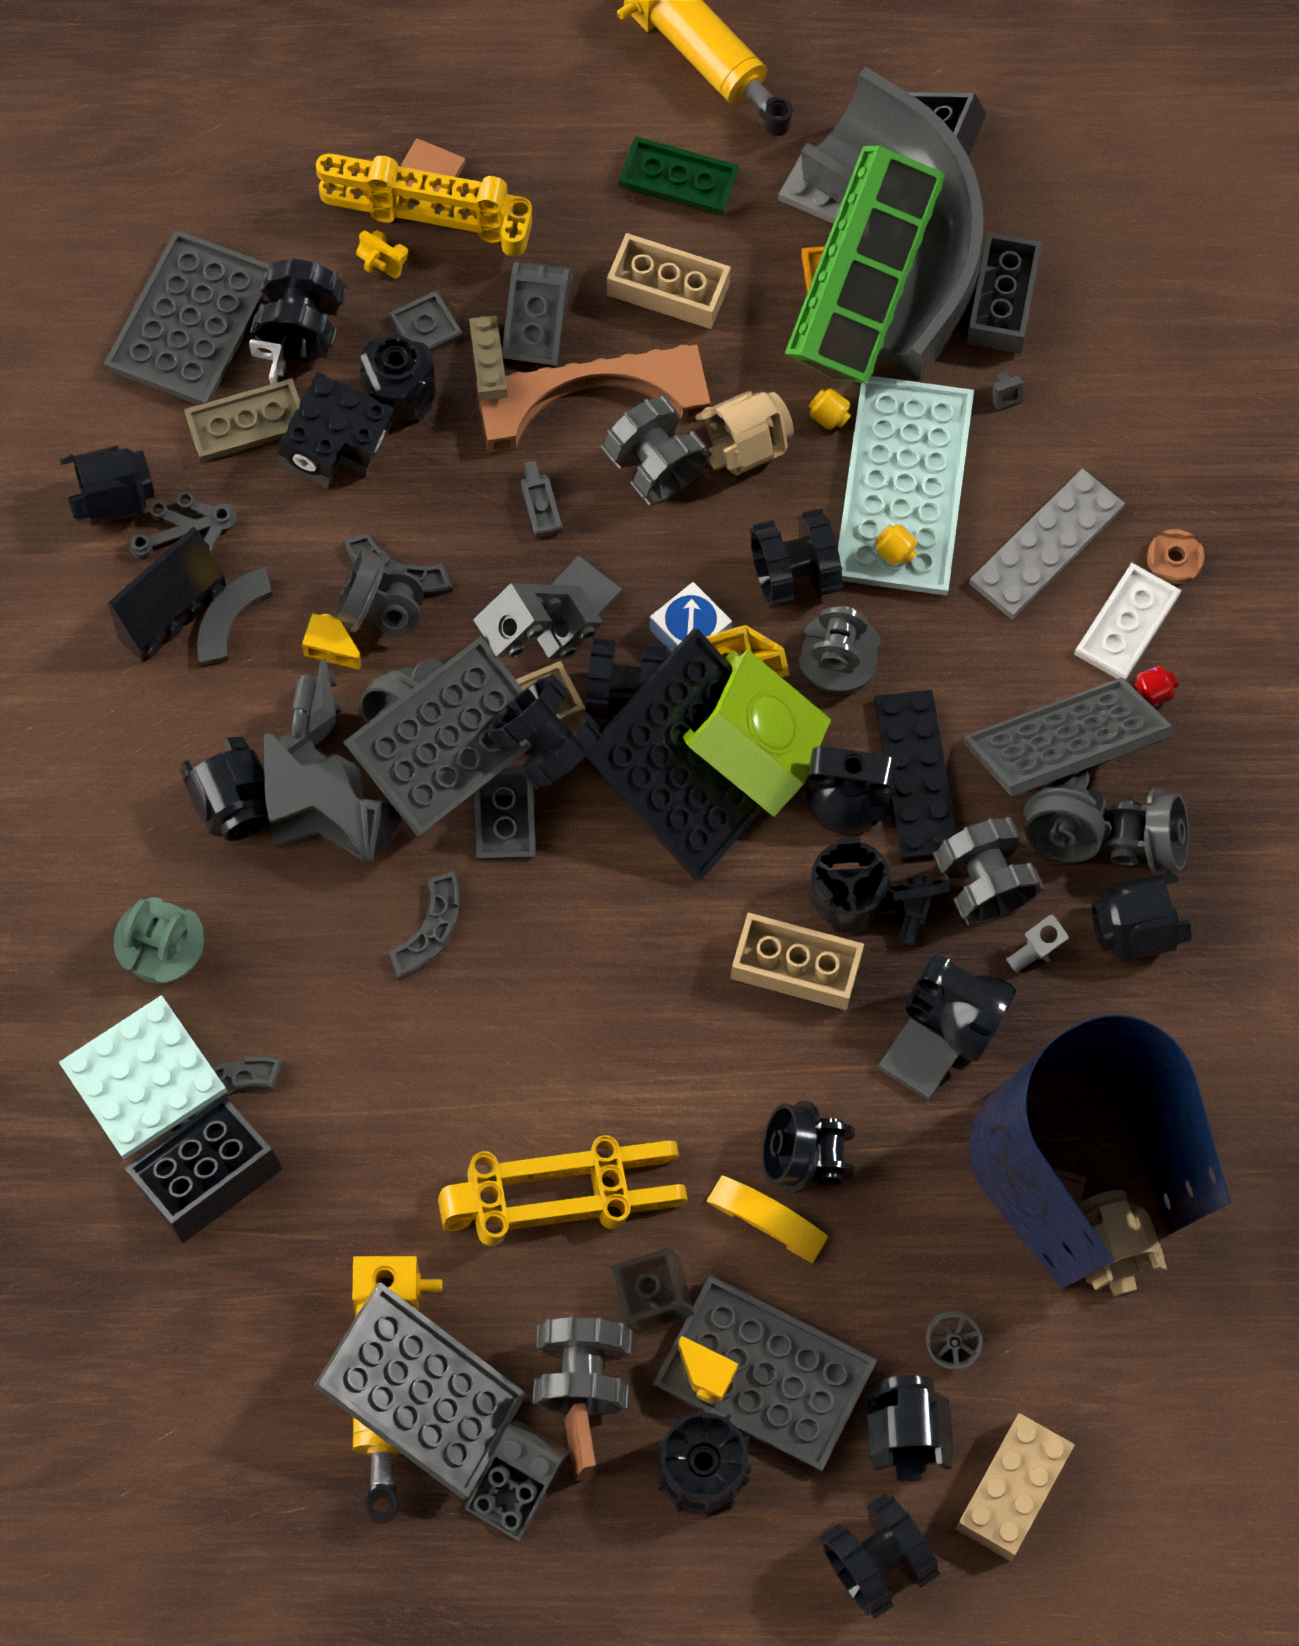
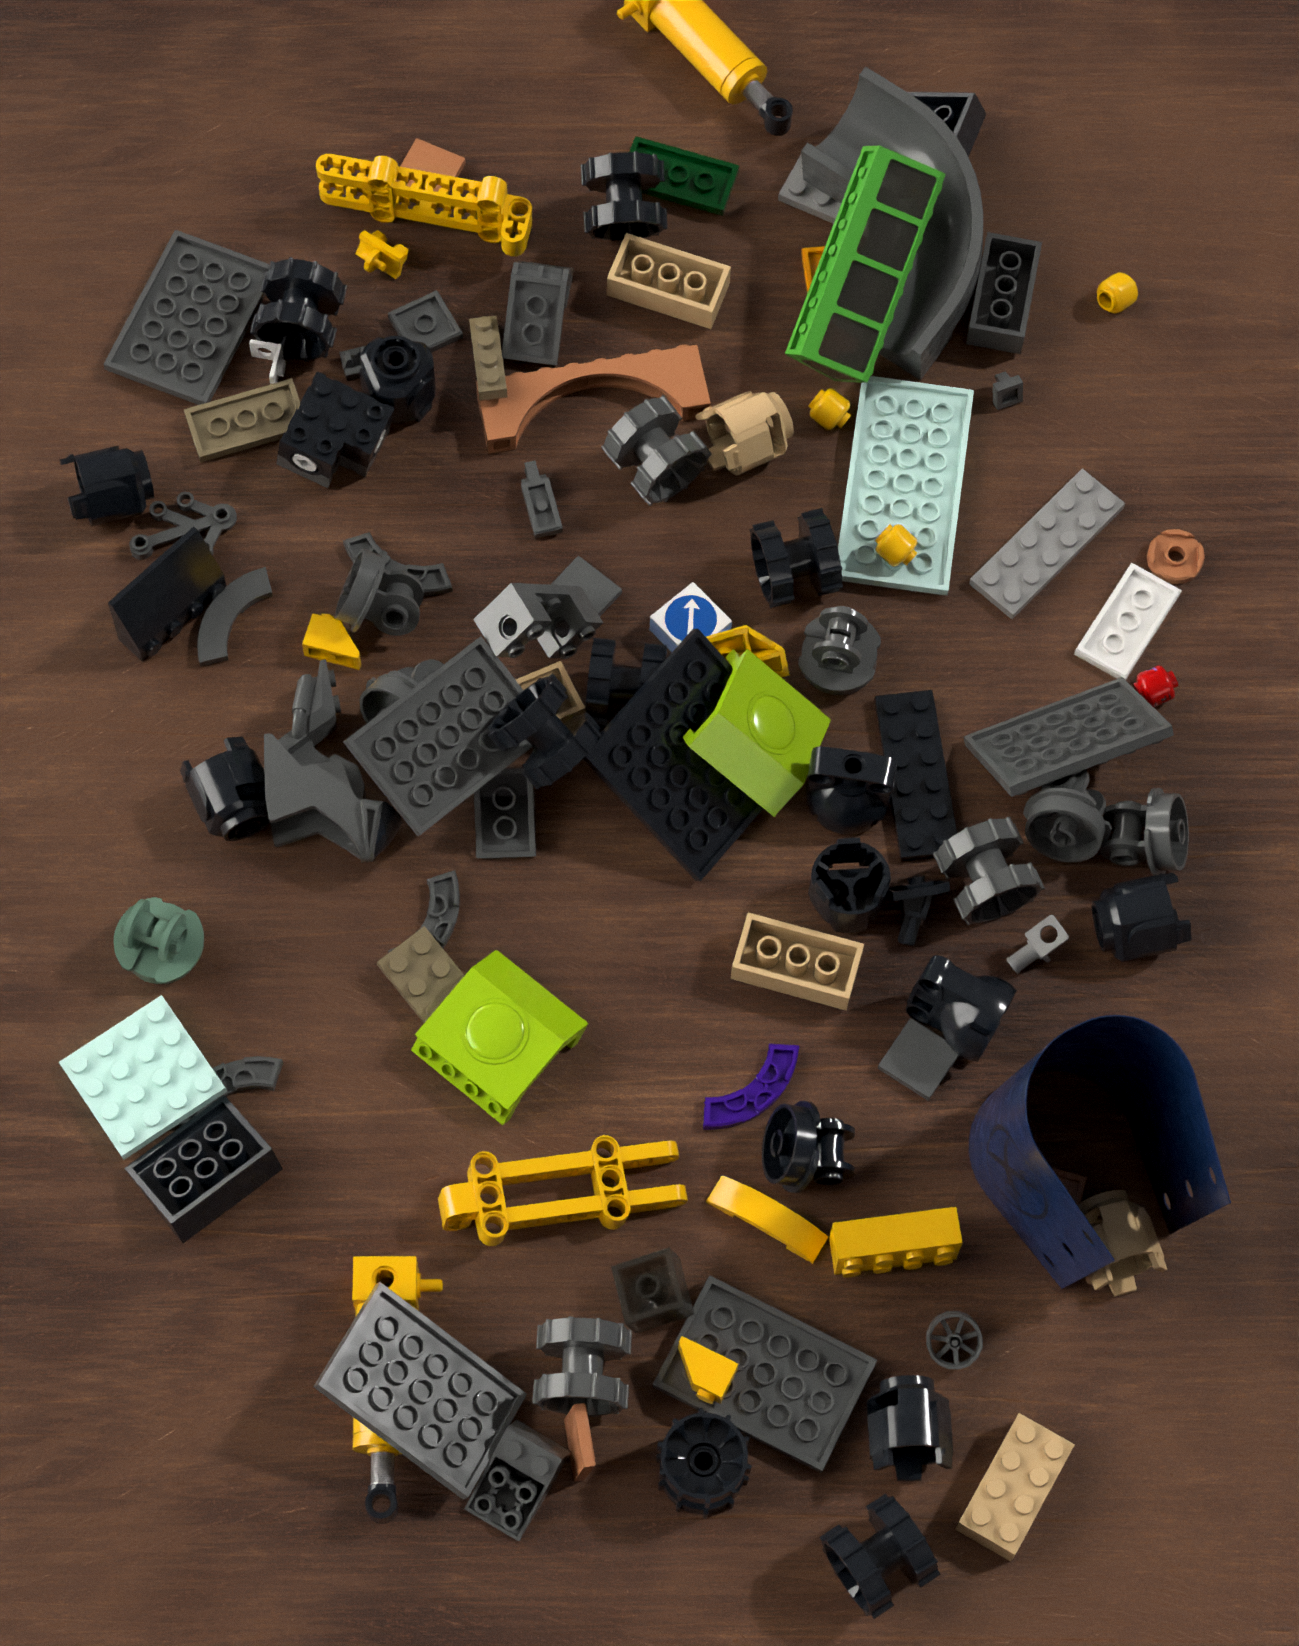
(351, 362): none -> dark grey tile
(421, 972): none -> dark tan plate
(496, 1034): none -> lime panel
(623, 179): none -> black piece
(758, 1095): none -> dark purple tile
(895, 1241): none -> yellow brick
(1117, 292): none -> yellow head

